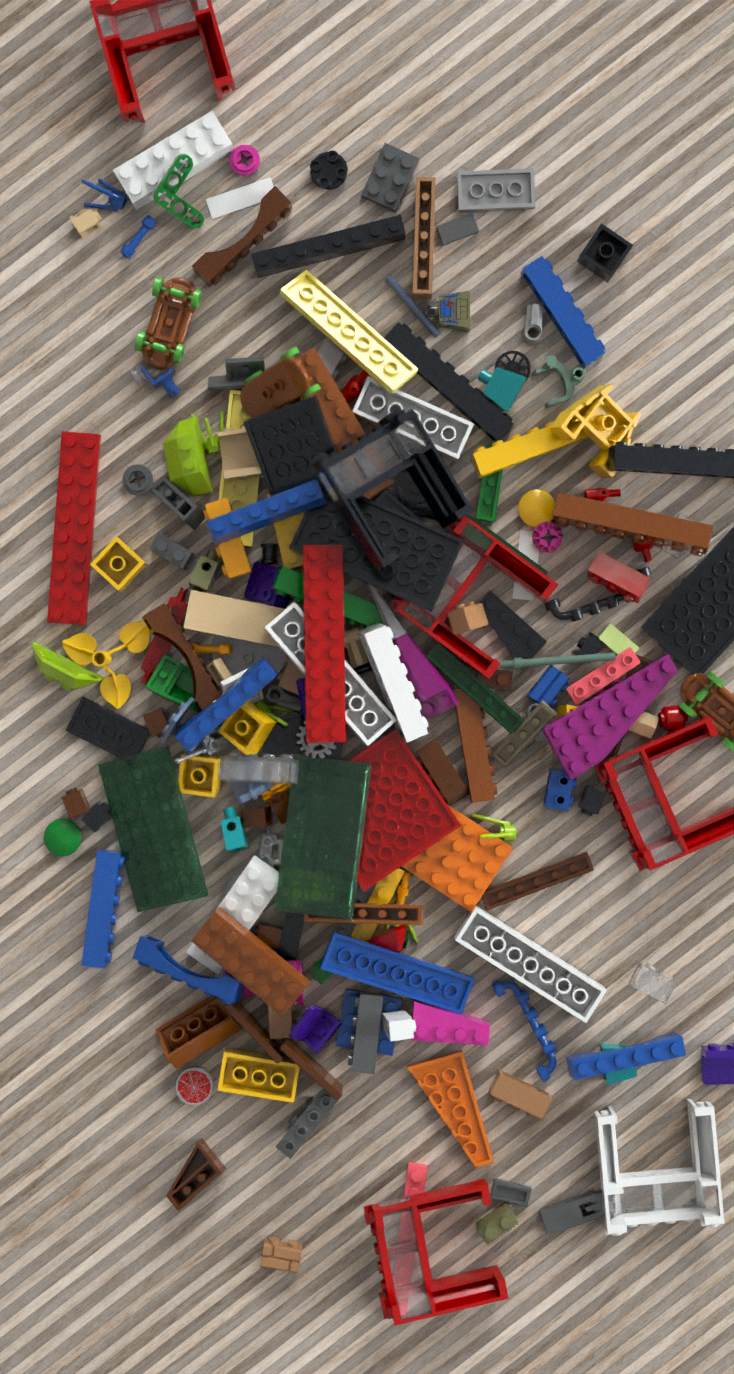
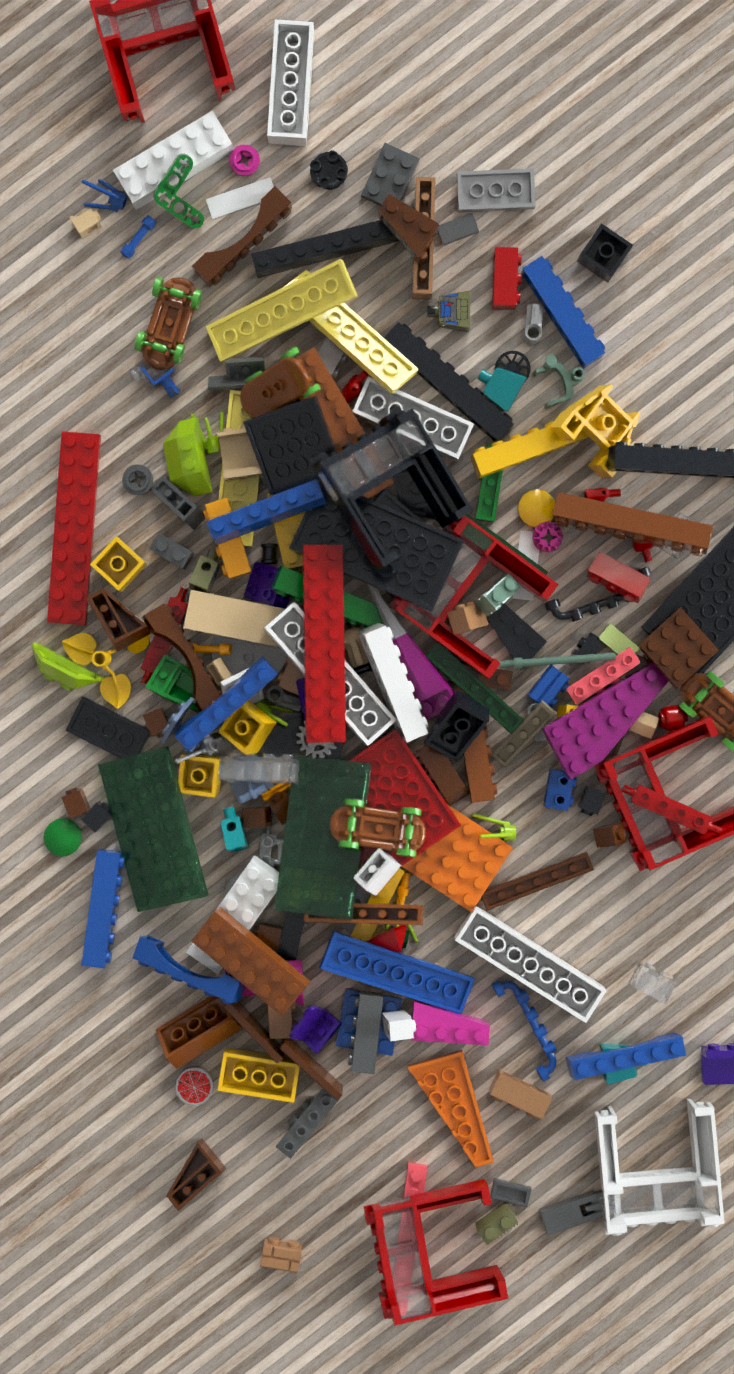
(118, 622): none -> reddish brown wedge
(281, 310): none -> light yellow plate
(290, 82): none -> white brick
(319, 974): green bracket -> none
(377, 871): none -> white brick
(378, 828): none -> dark orange piece
(408, 226): none -> reddish brown wedge
(413, 306): sand blue bar -> none
(457, 725): none -> black slope
(497, 594): none -> sand green brick
(506, 278): none -> red brick
(609, 835): none -> reddish brown brick
(671, 809): none -> red plate
(678, 648): none -> reddish brown plate

